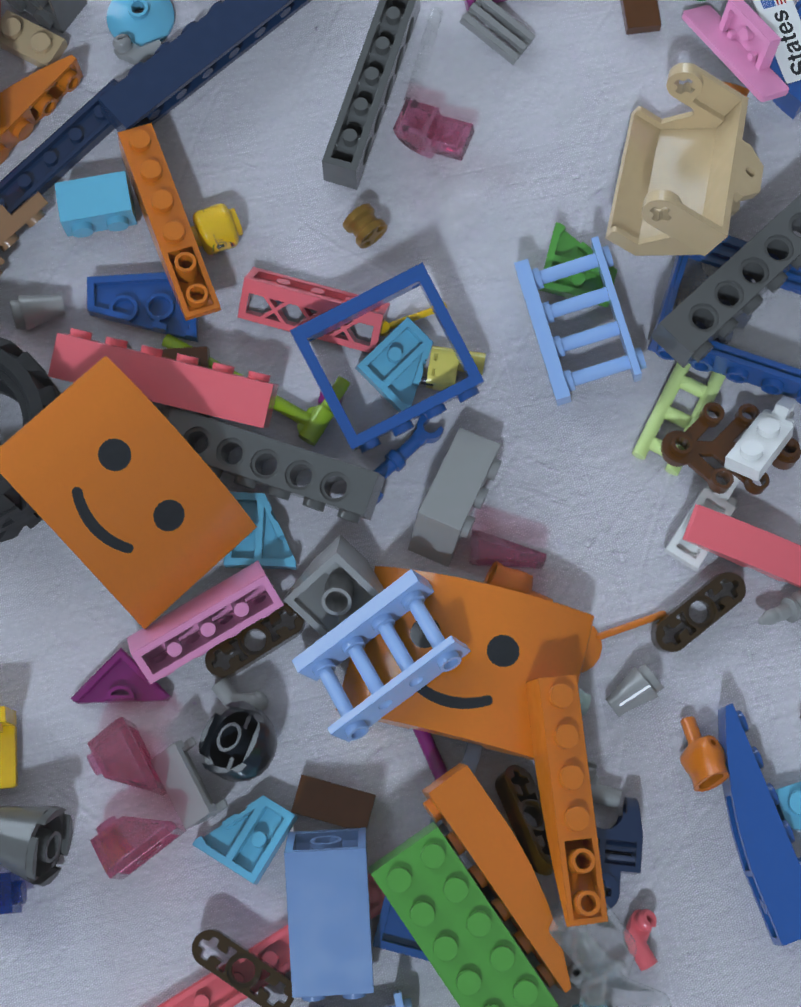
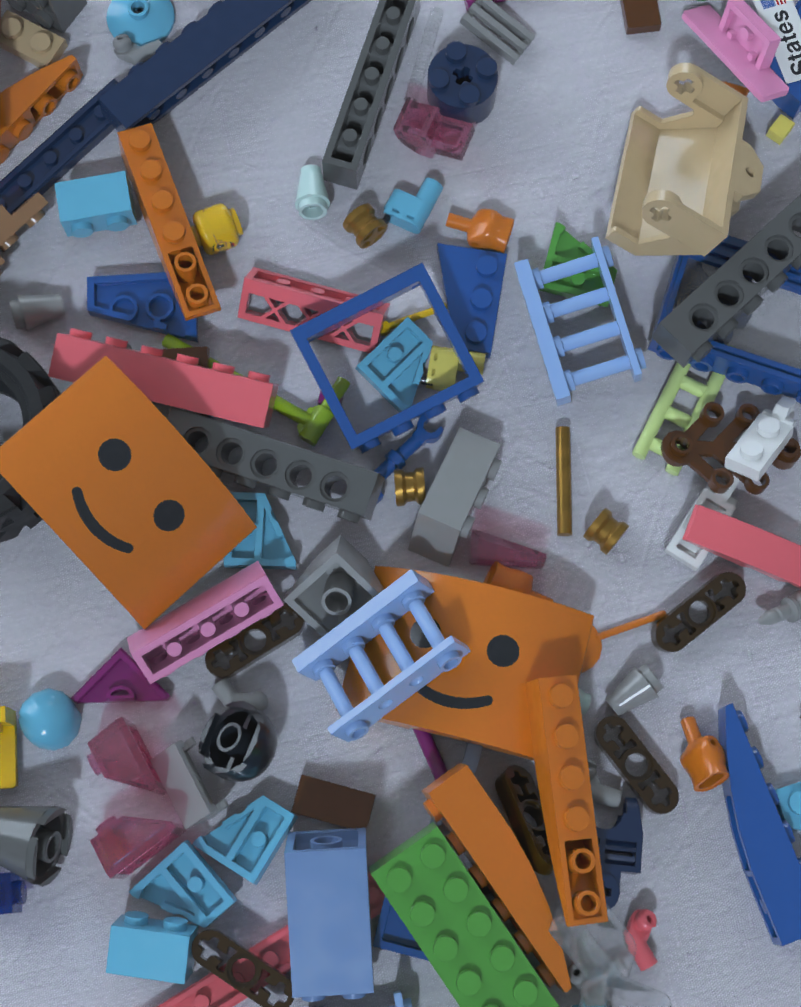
(49, 719): none -> medium azure hair
(151, 947): none -> medium azure brick
(186, 887): none -> medium azure wing
(311, 195): none -> light aqua cone
(409, 486): none -> pearl gold wheel
(412, 211): none -> medium azure piece
(462, 82): none -> dark blue brick
(472, 292): none -> blue wing
(485, 230): none -> orange piece
(563, 481): none -> pearl gold bar
(606, 531): none -> pearl gold wheel
(652, 766): none -> dark brown beam
(780, 129): none -> light yellow piece

